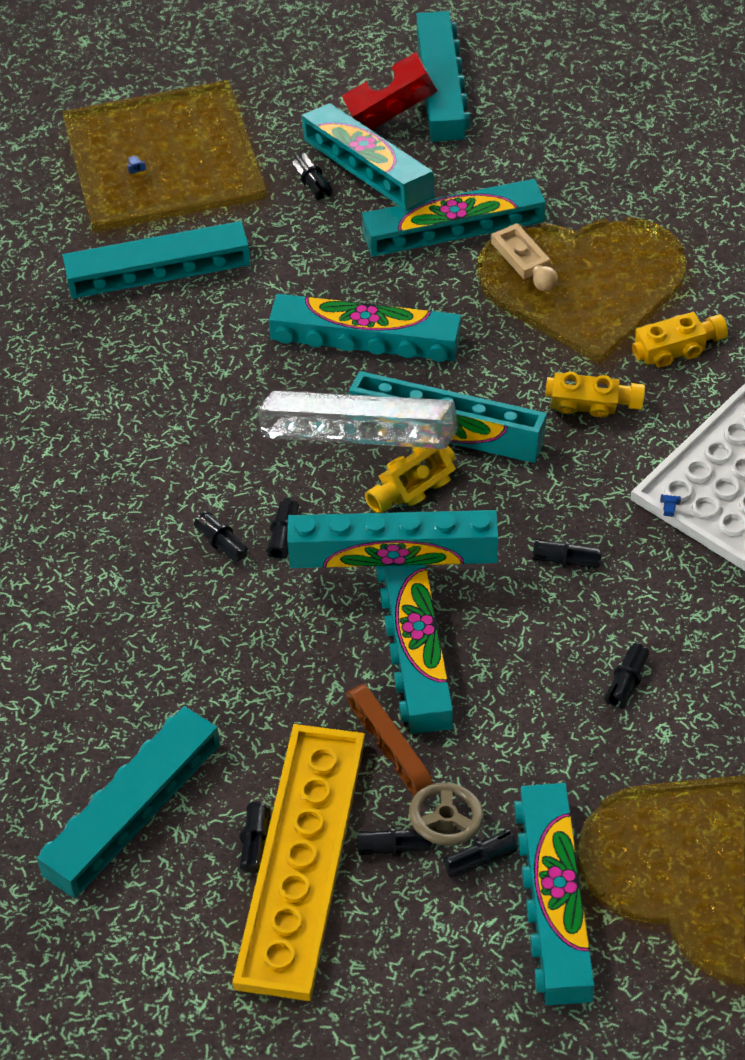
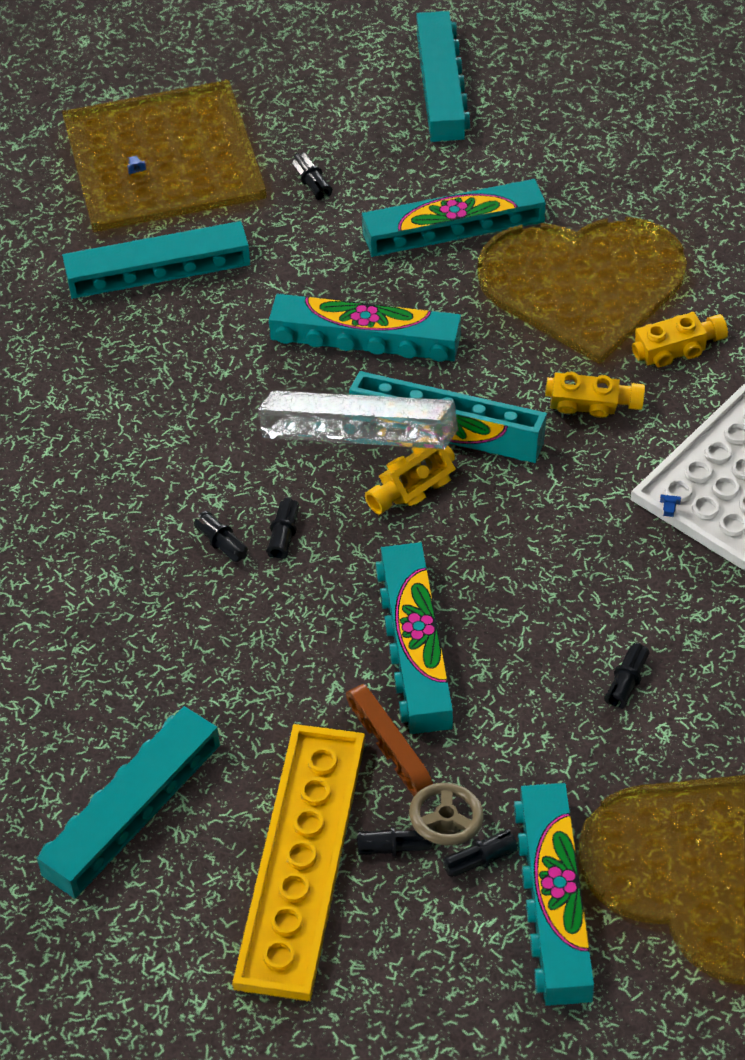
(254, 836): black axle -> none
(368, 156): teal brick -> none
(392, 539): teal brick -> none
(408, 88): red arch -> none
(525, 256): tan plate -> none
(566, 553): black axle -> none

